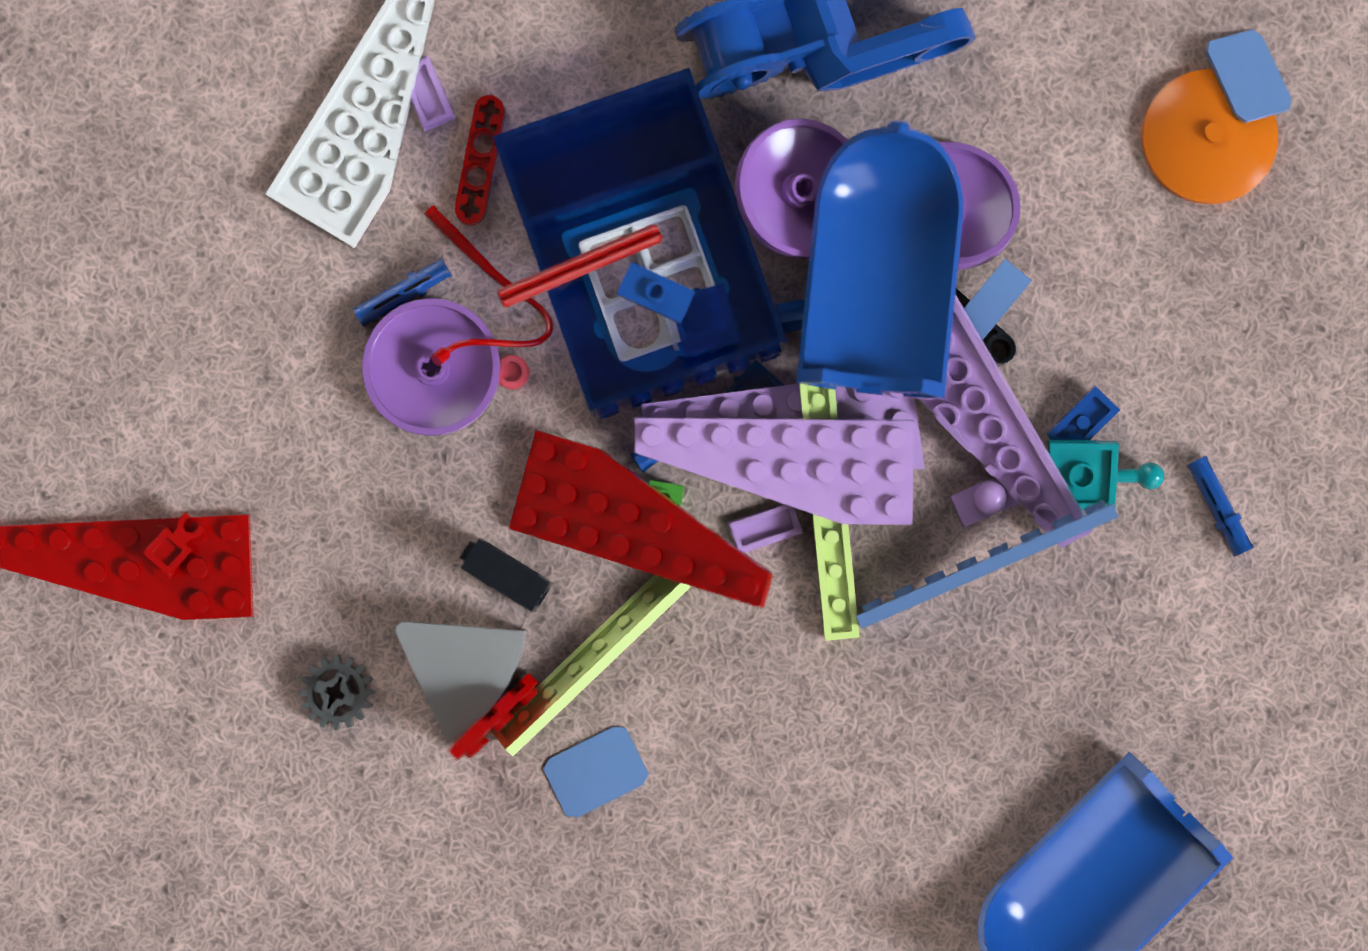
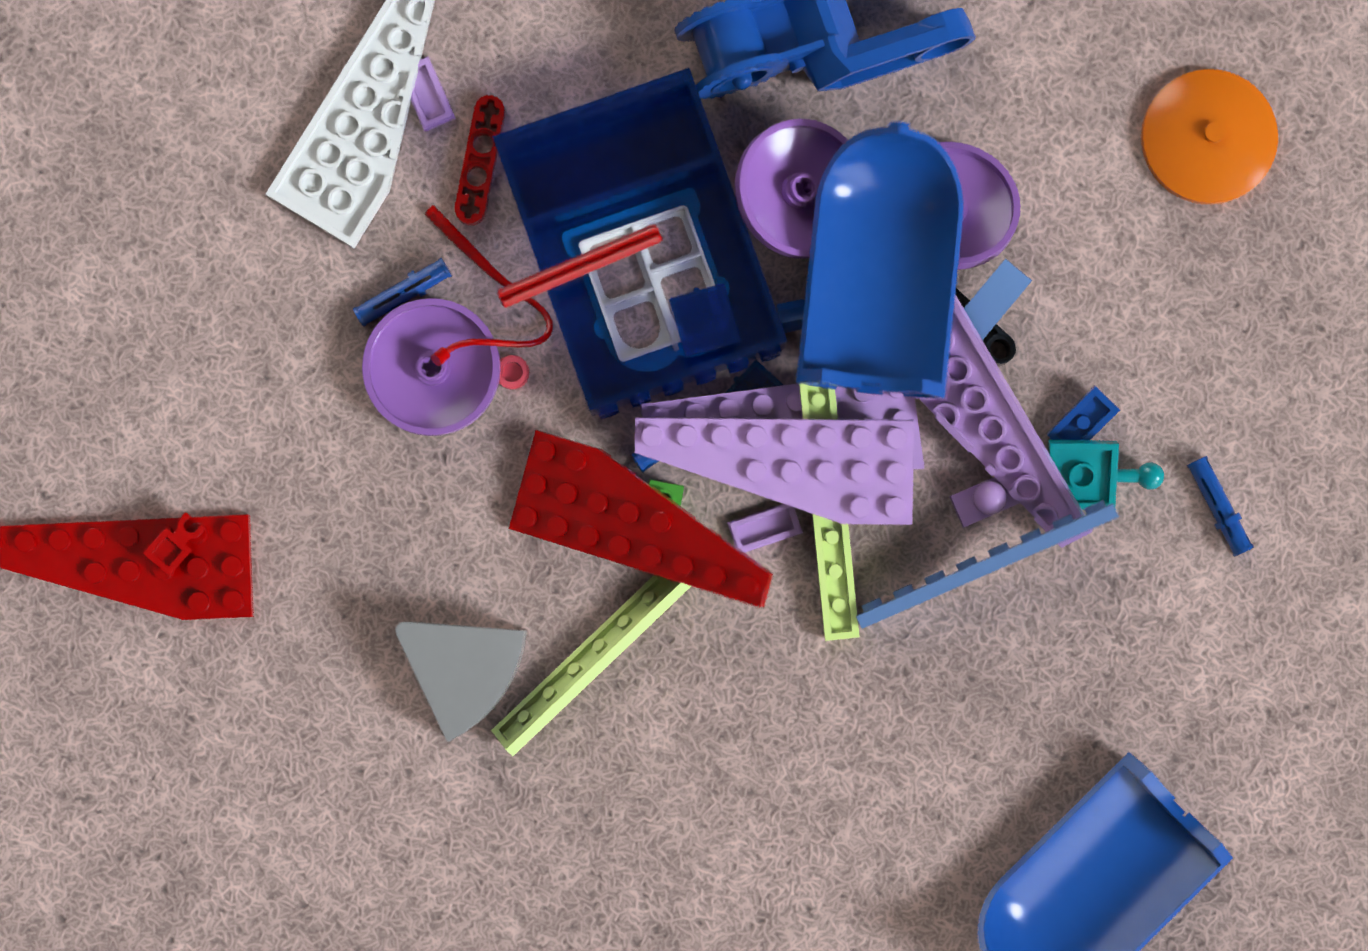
(351, 698): dark grey gear -> none
(496, 719): red plate -> none
(505, 574): black window -> none
(595, 771): medium blue piece -> none
(655, 293): blue plate -> none
(1248, 76): medium blue piece -> none

